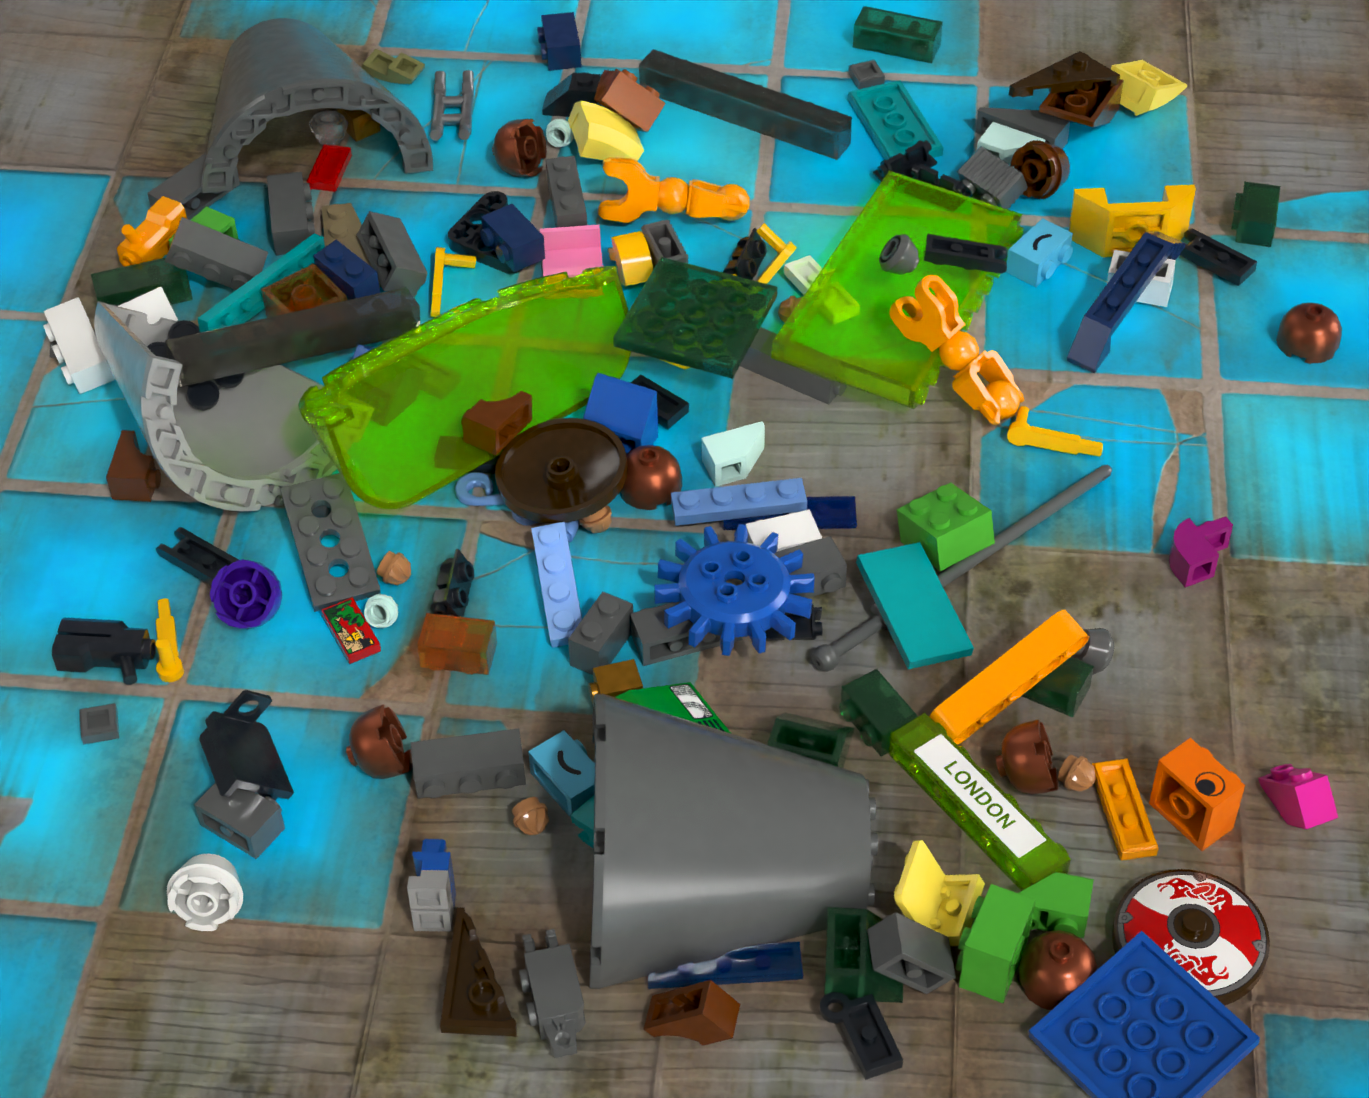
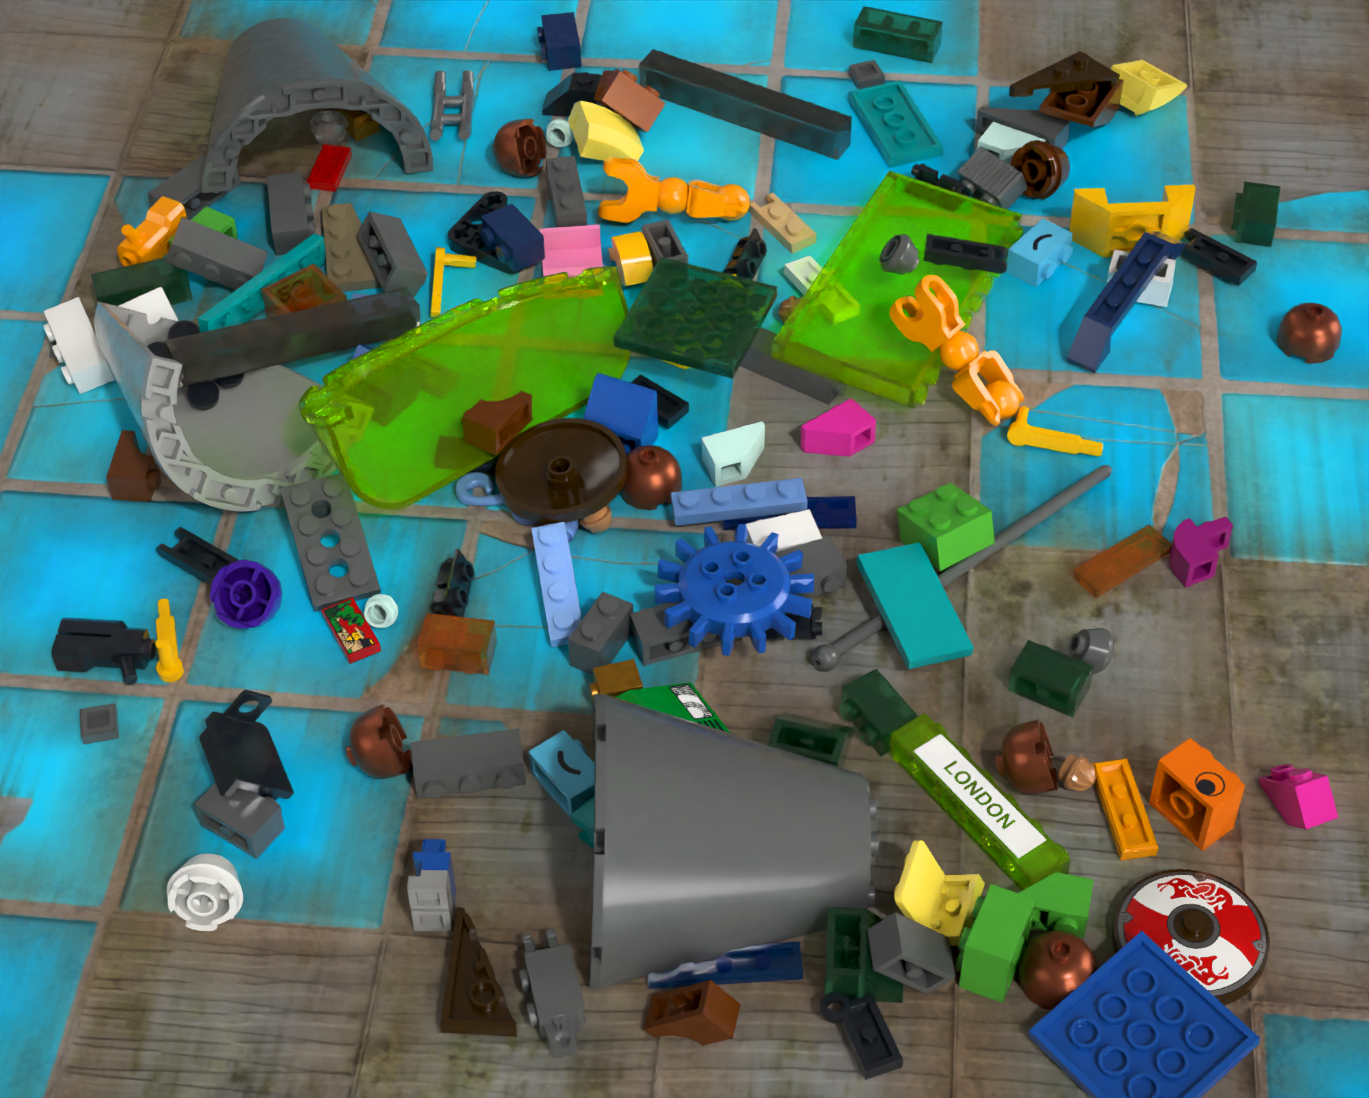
(347, 271): dark blue brick -> none
(394, 70): olive slope -> none
(394, 568): medium nougat plate -> none
(530, 816): medium nougat plate -> none
(783, 224): none -> tan hinge
(784, 252): yellow piece -> none
(839, 431): none -> dark pink slope
(904, 163): black hinge -> none
(1010, 676): light orange beam -> none
(1122, 561): none -> clear orange tile

